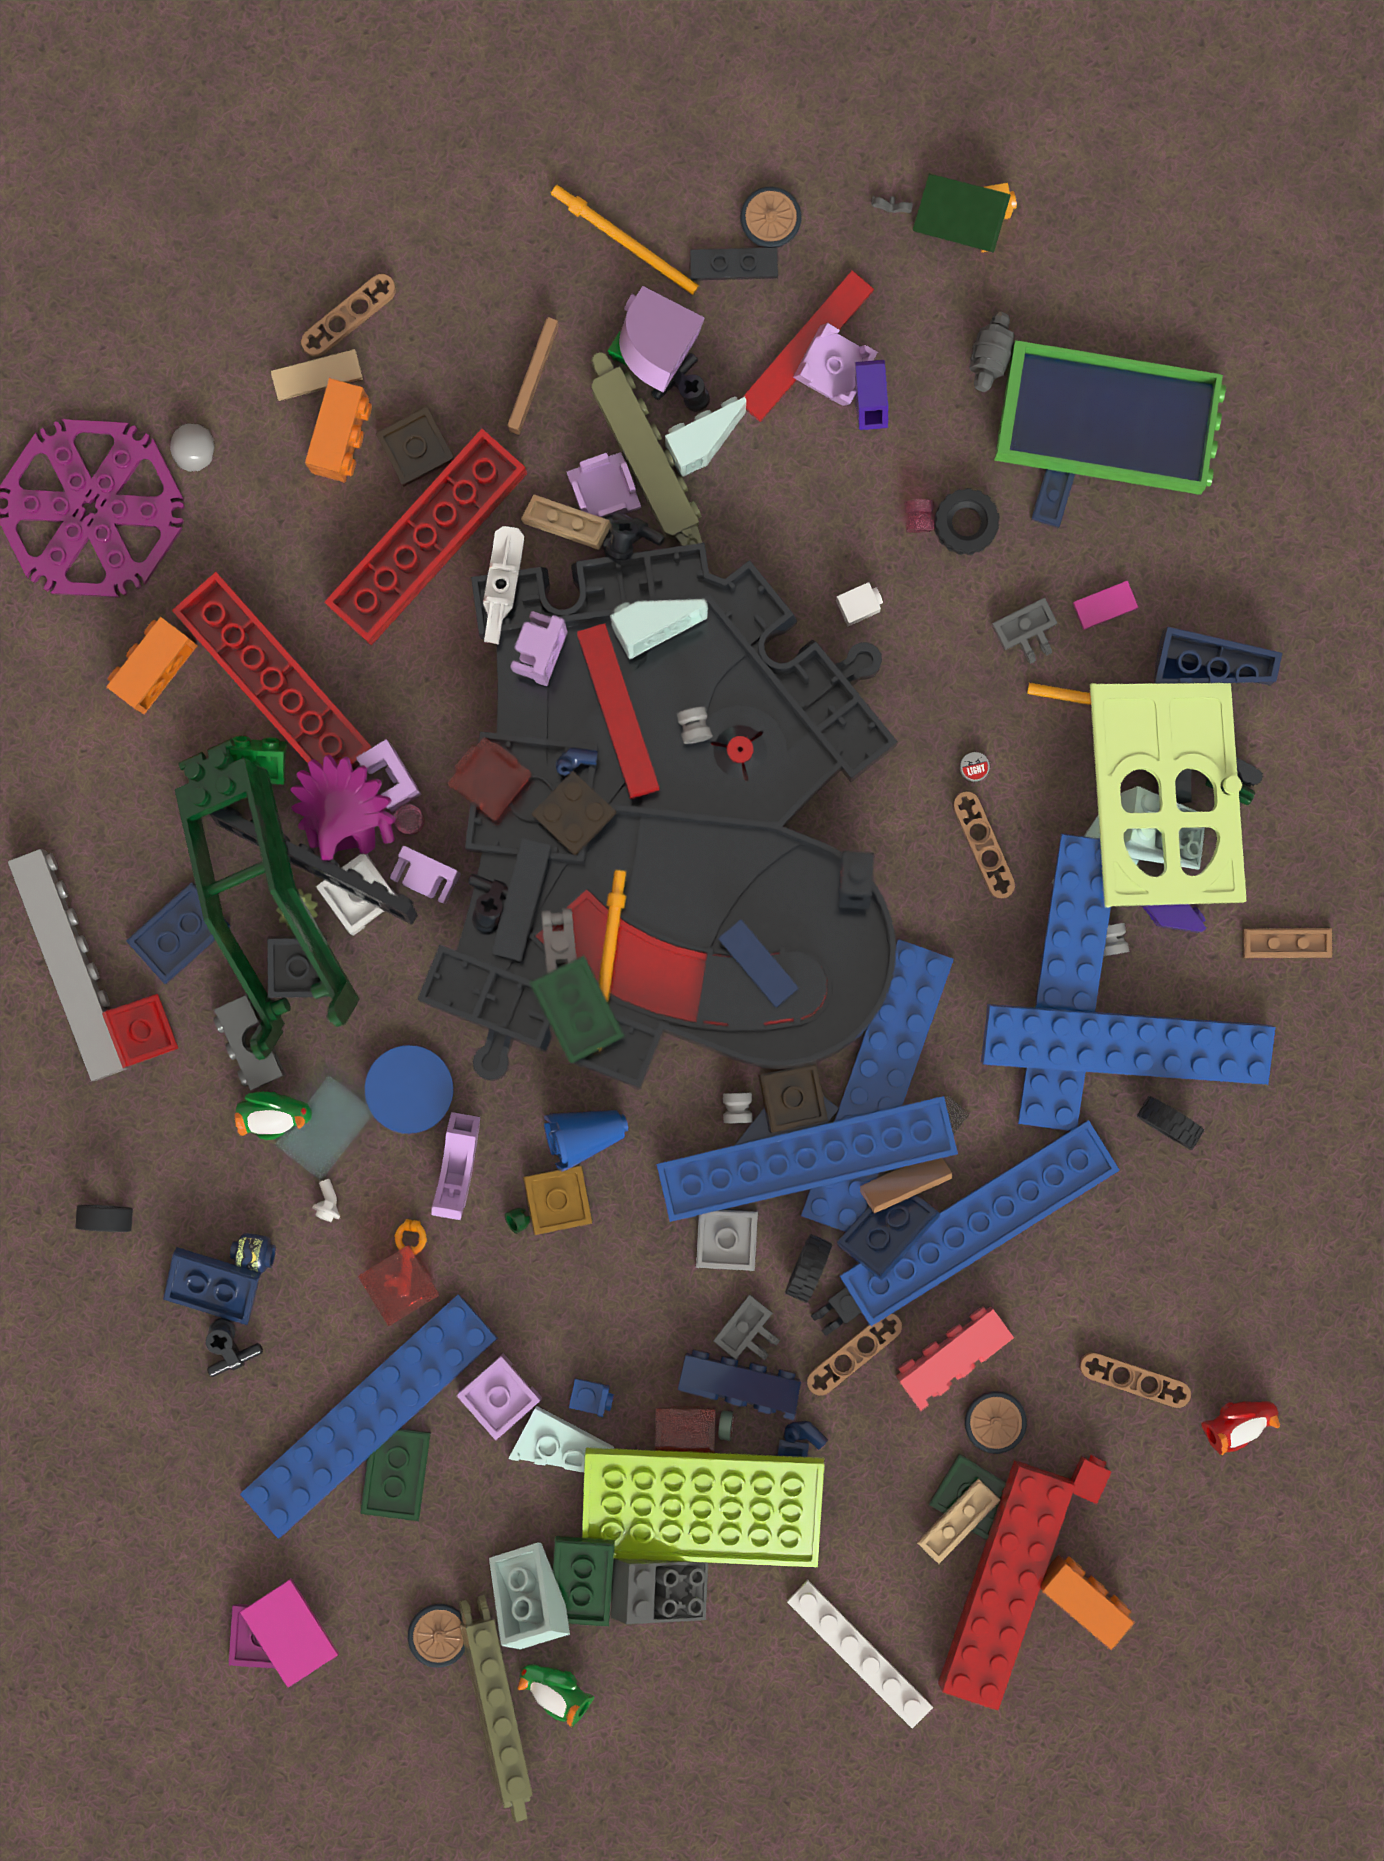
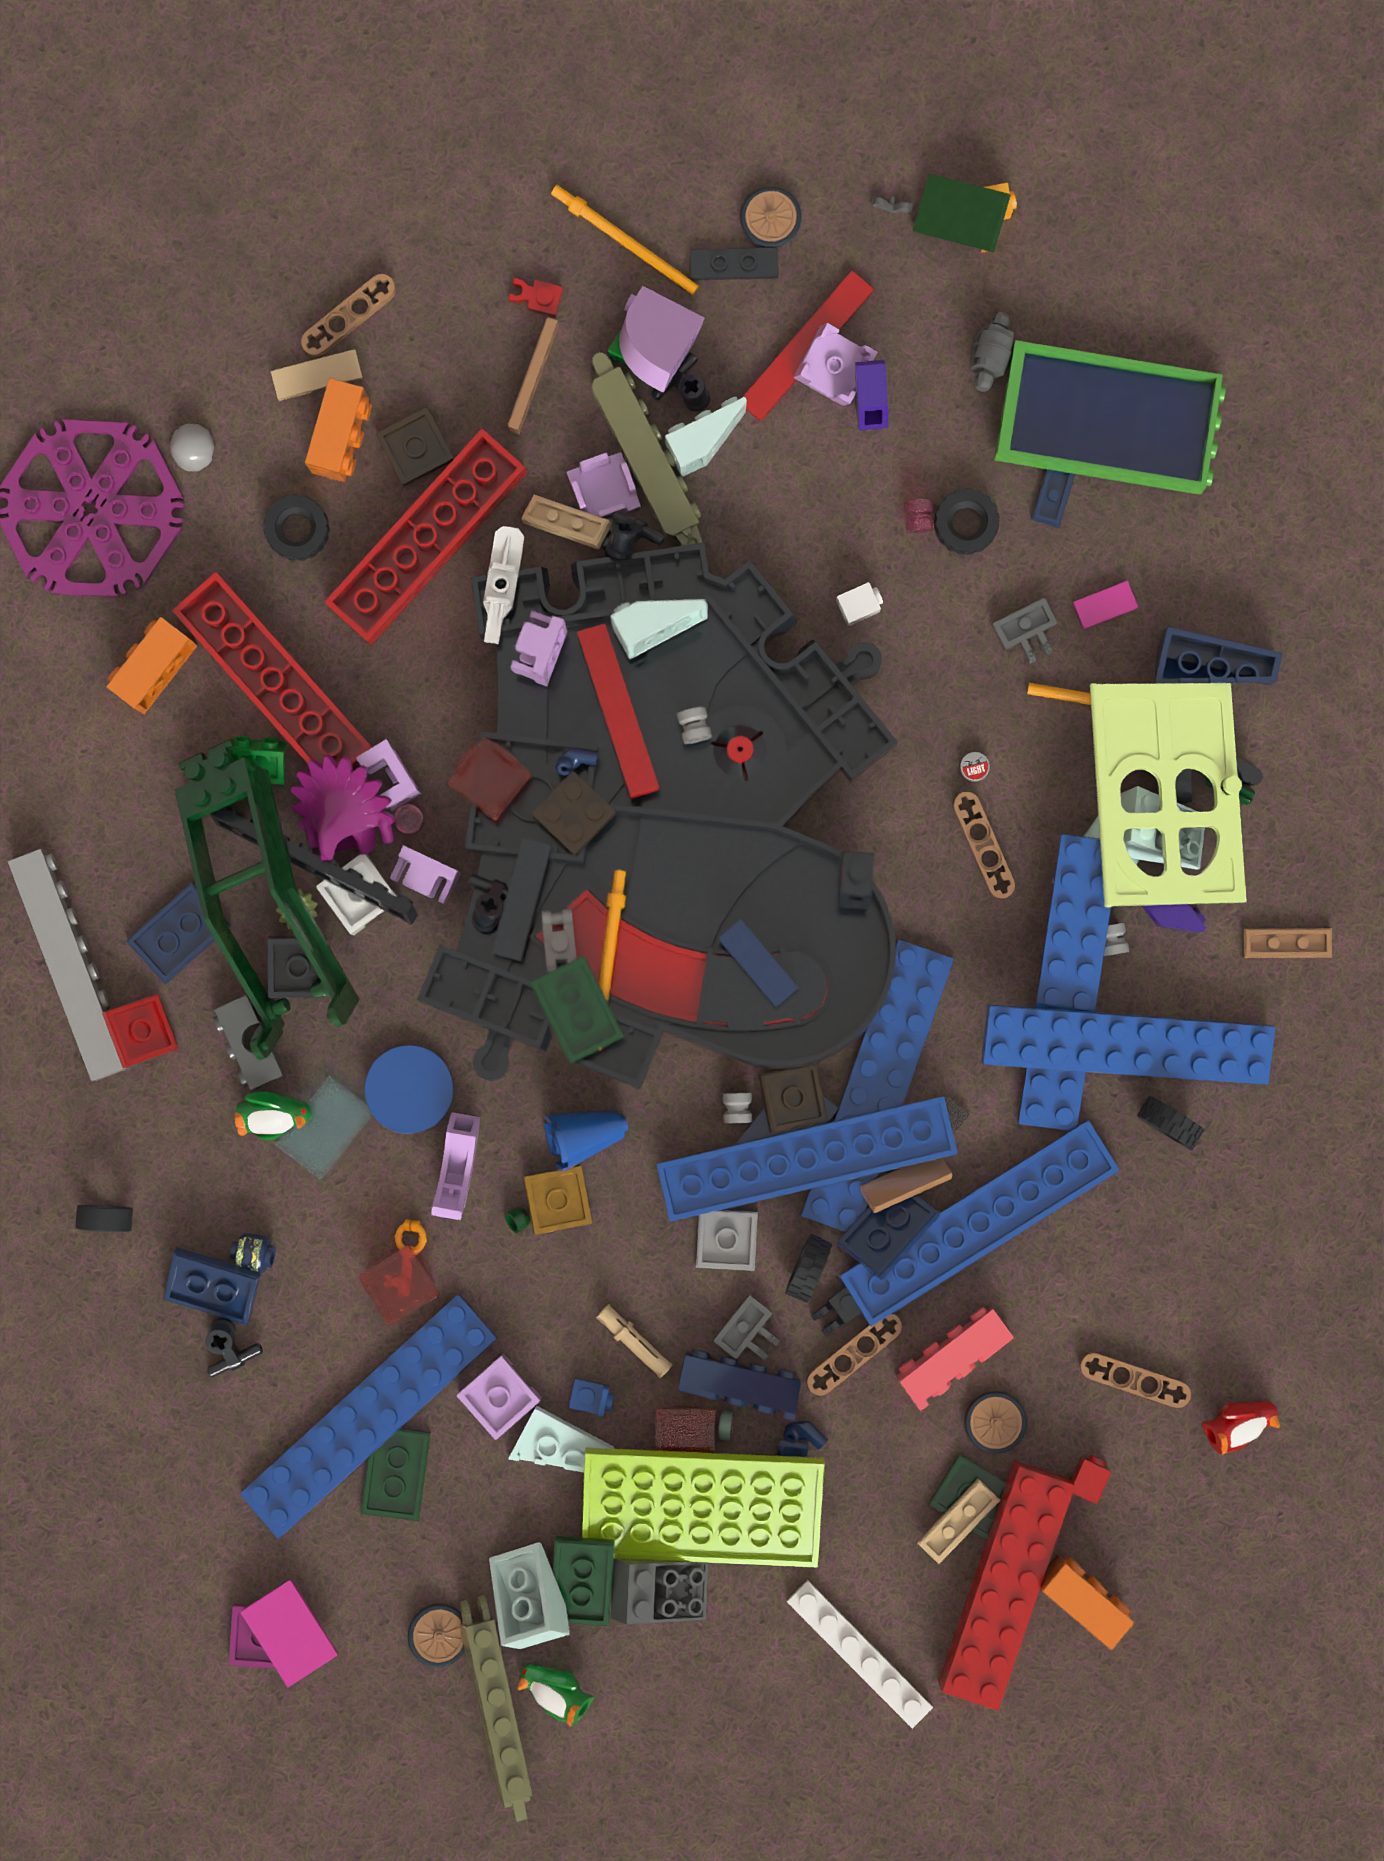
(296, 505): none -> black tyre
(327, 1209): white plate -> none
(541, 297): none -> red plate
(633, 1340): none -> tan pin

